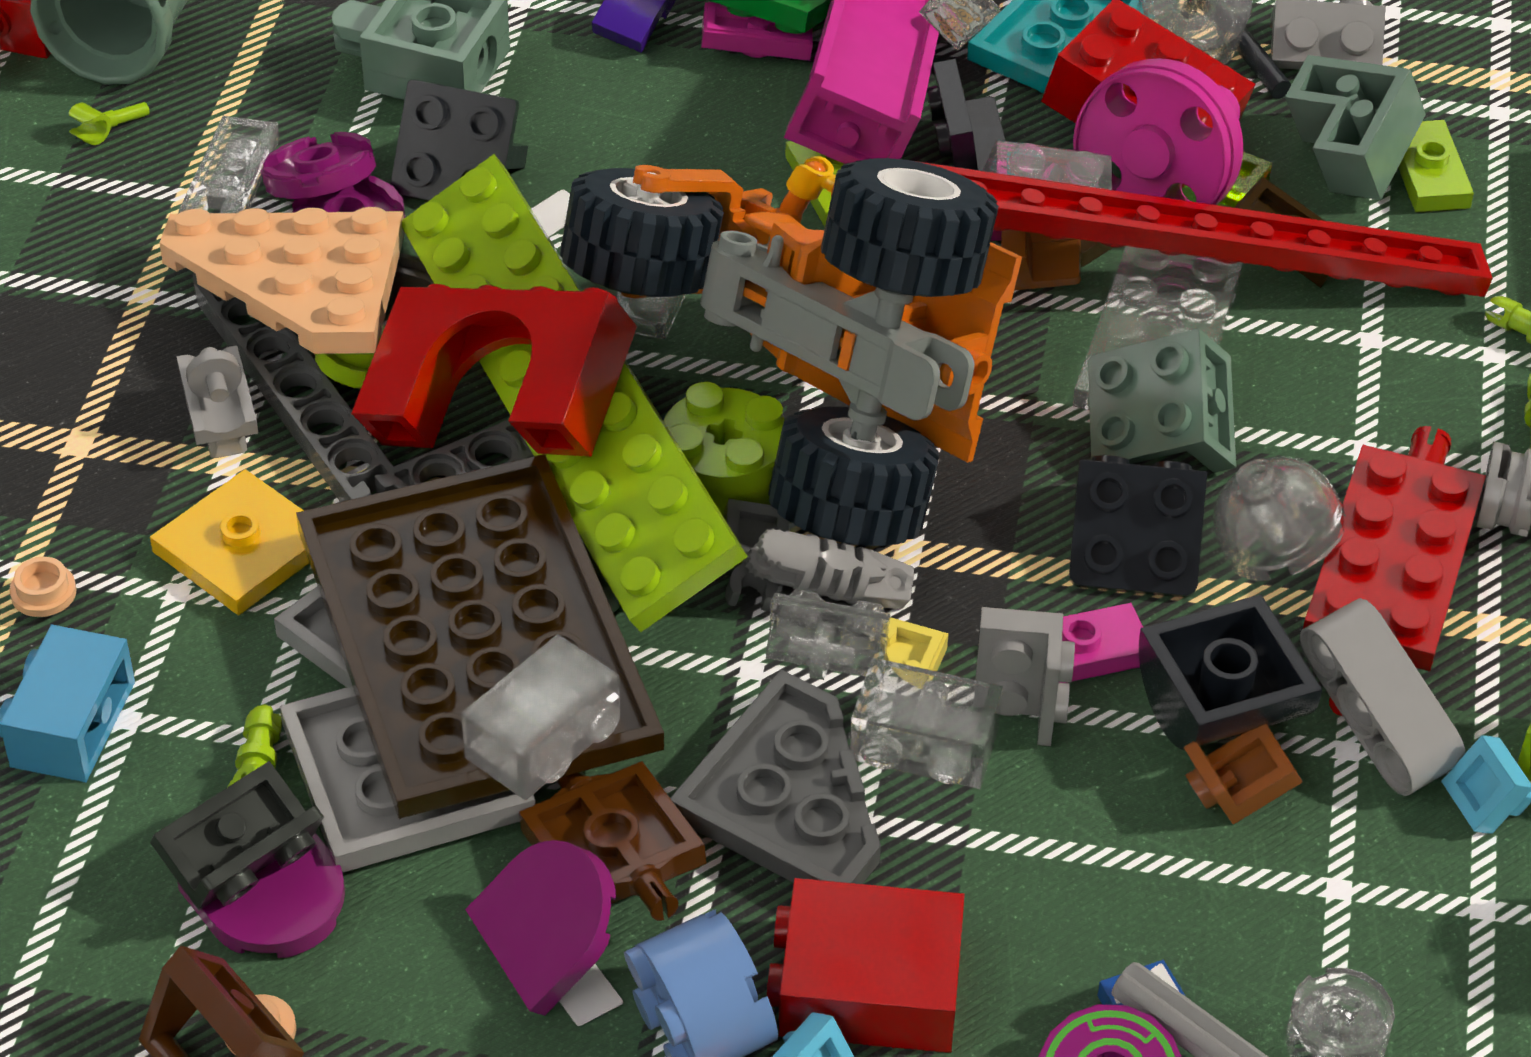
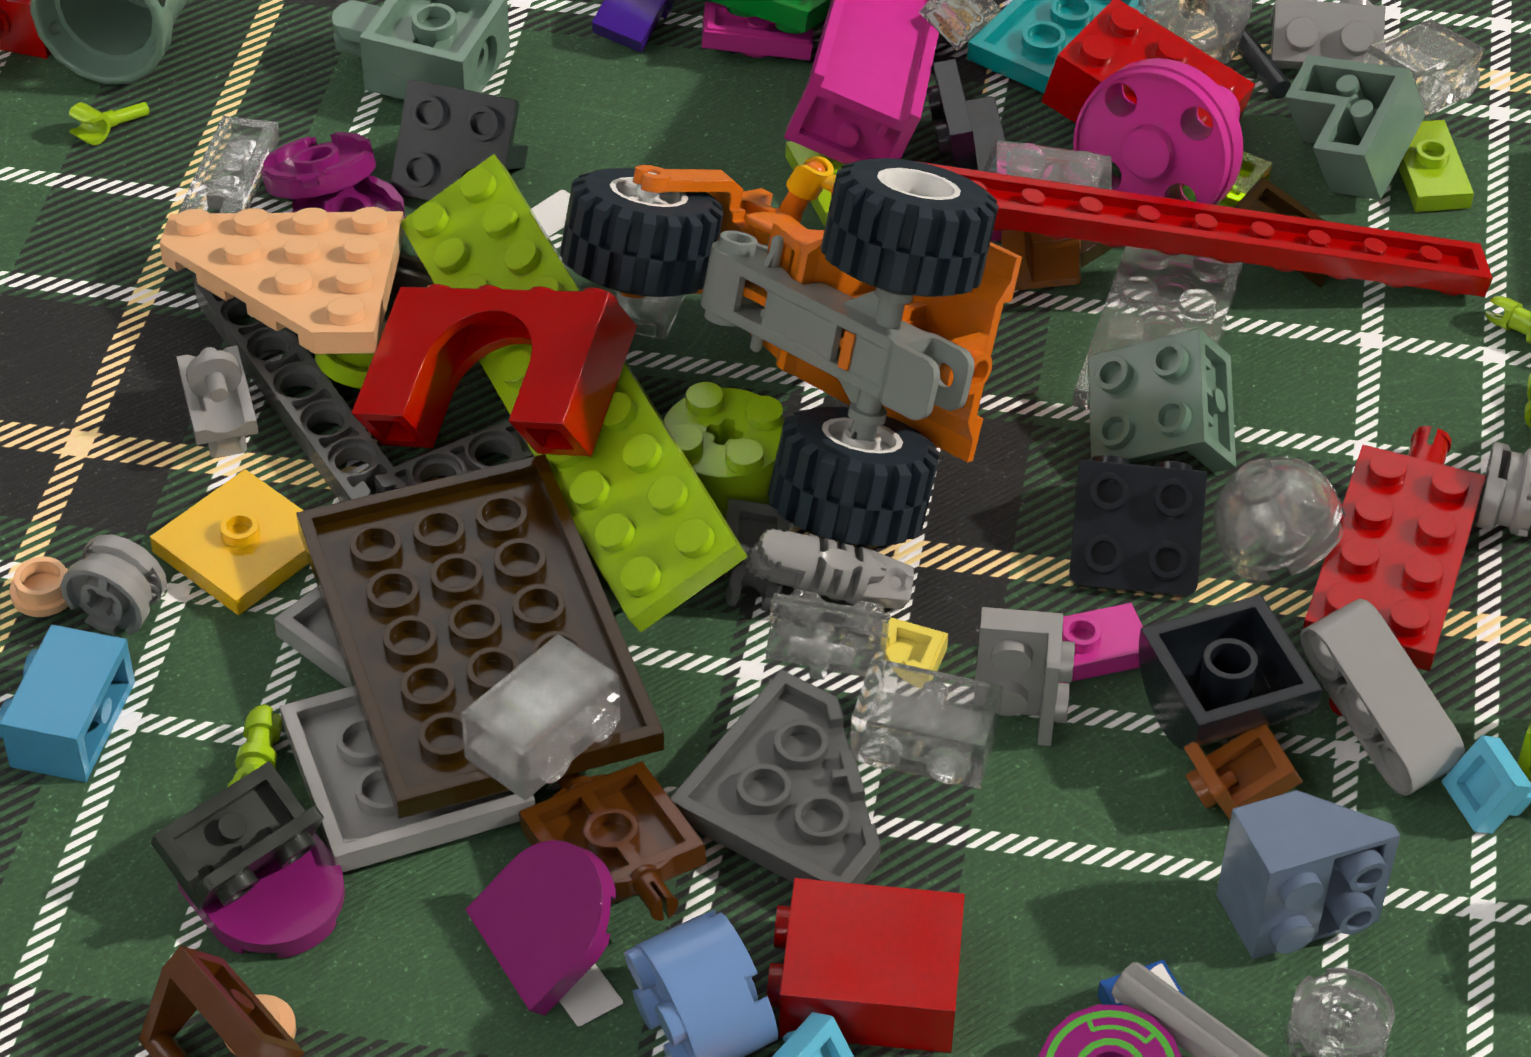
(114, 584): none -> light grey wheel
(1303, 871): none -> sand blue slope
(1439, 60): none -> clear brick

